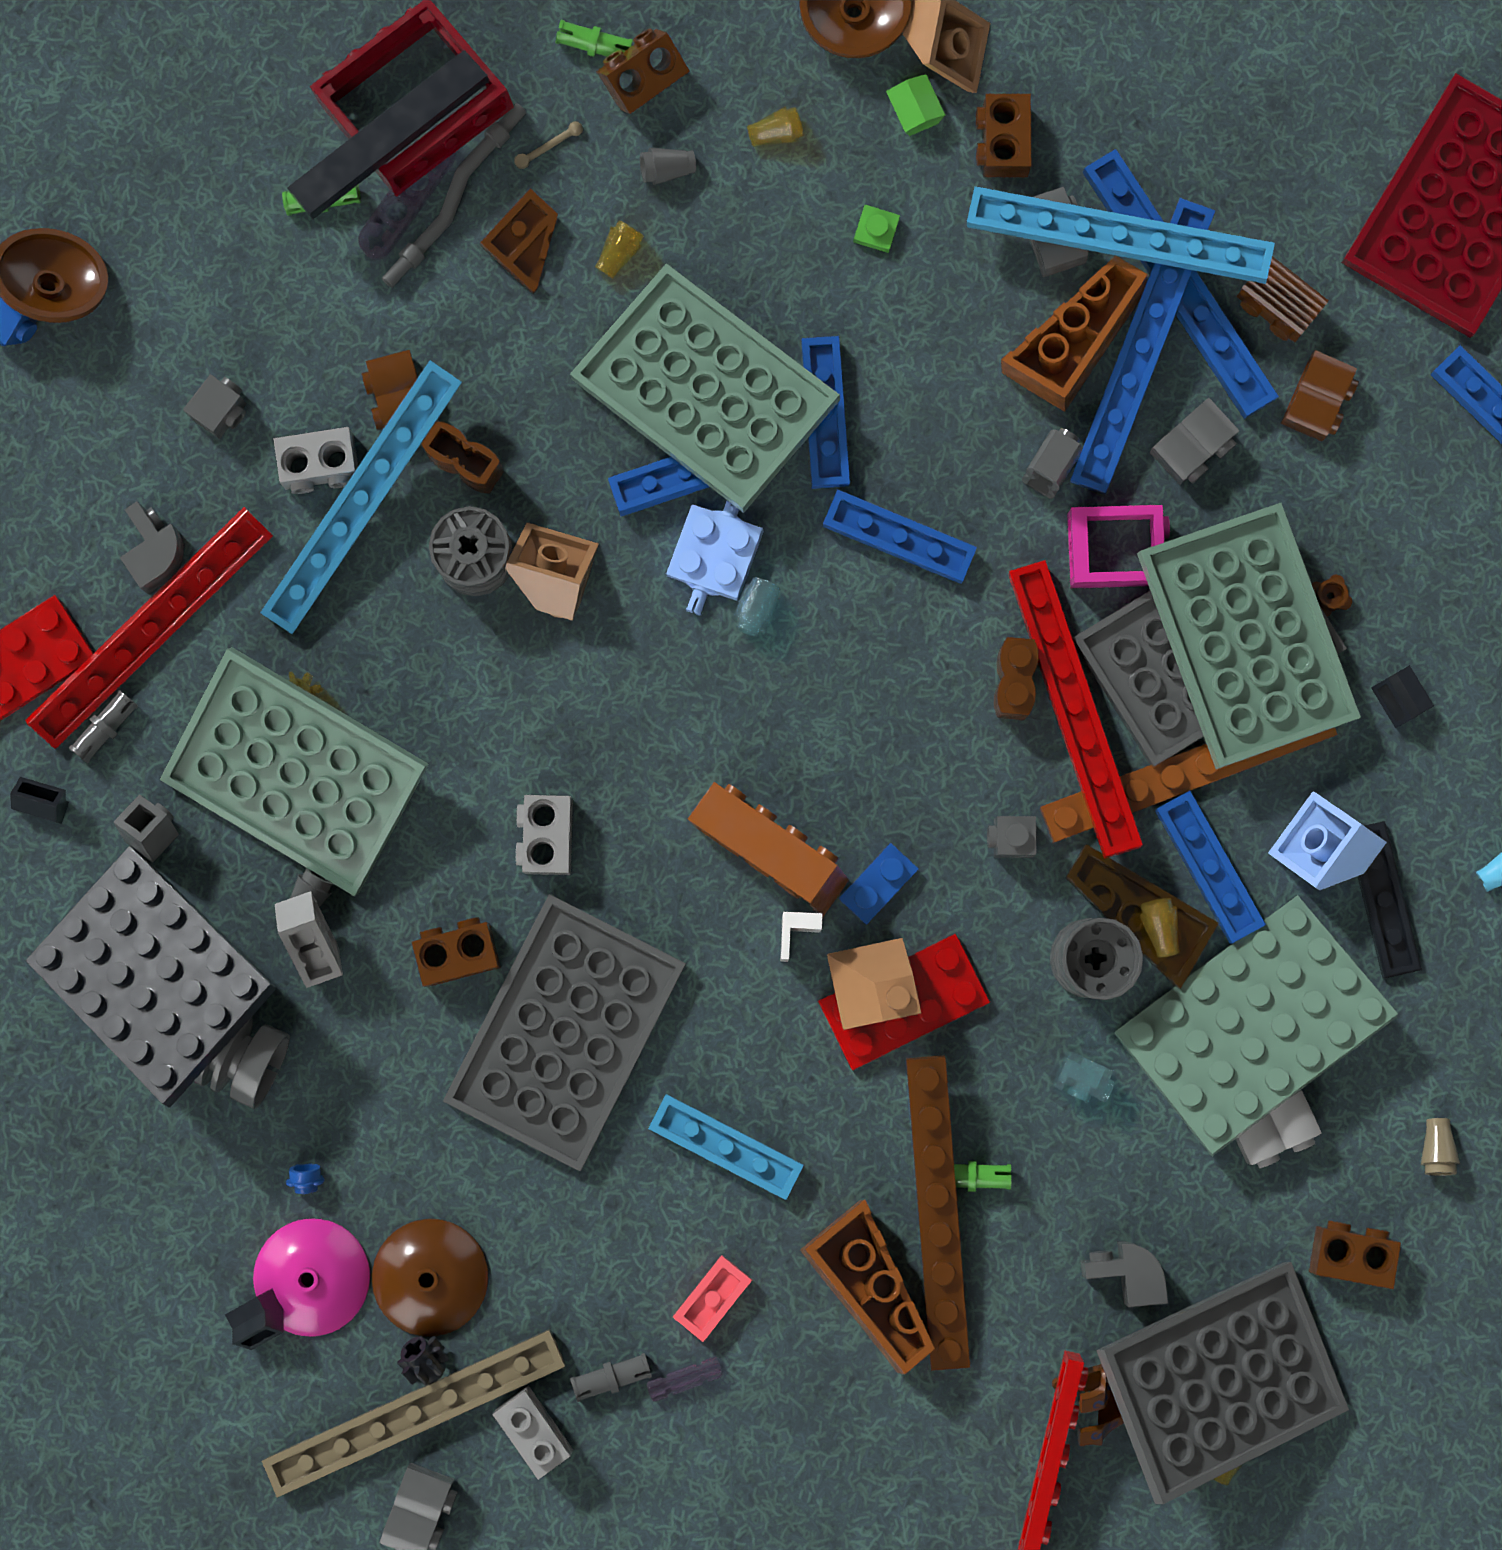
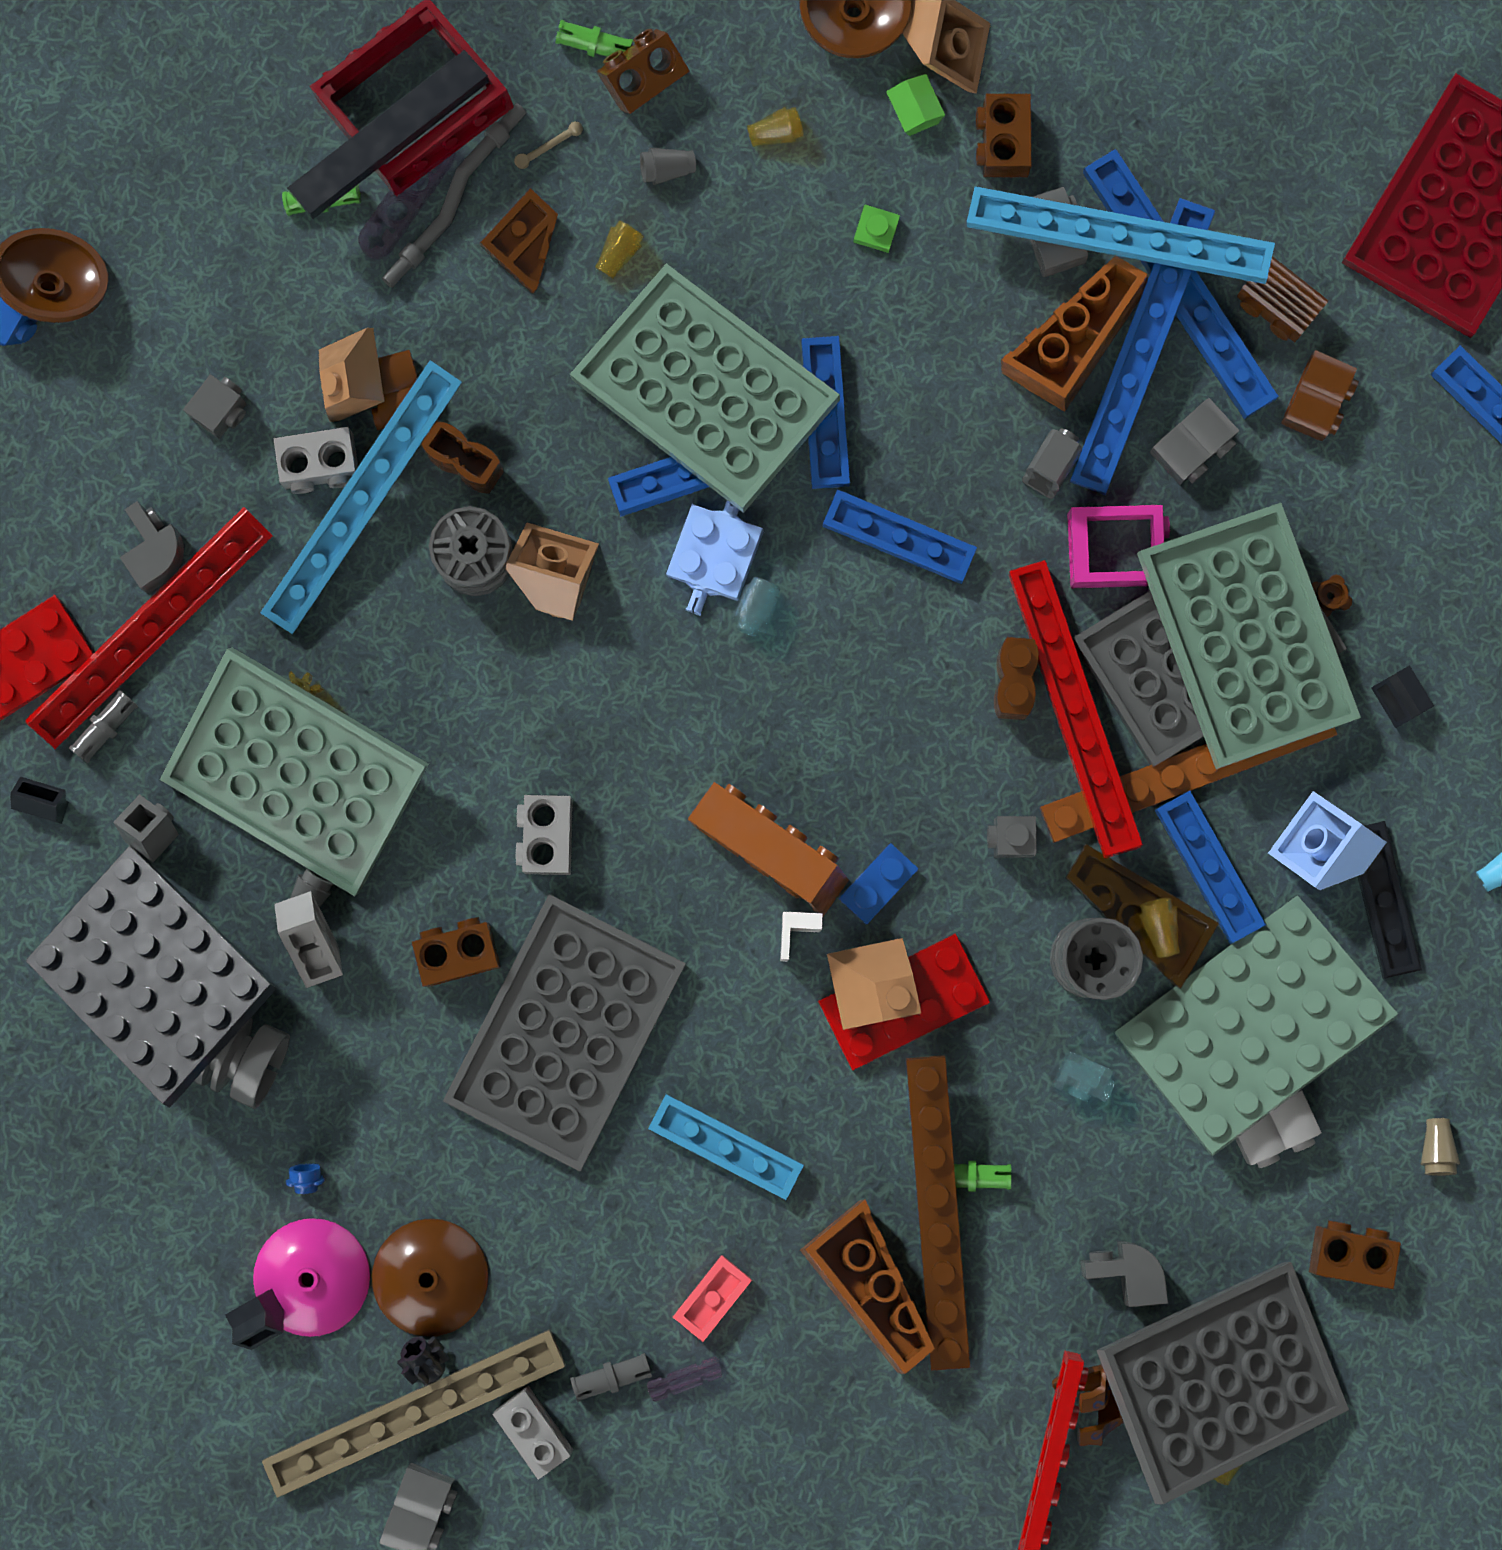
(350, 375): none -> medium nougat slope

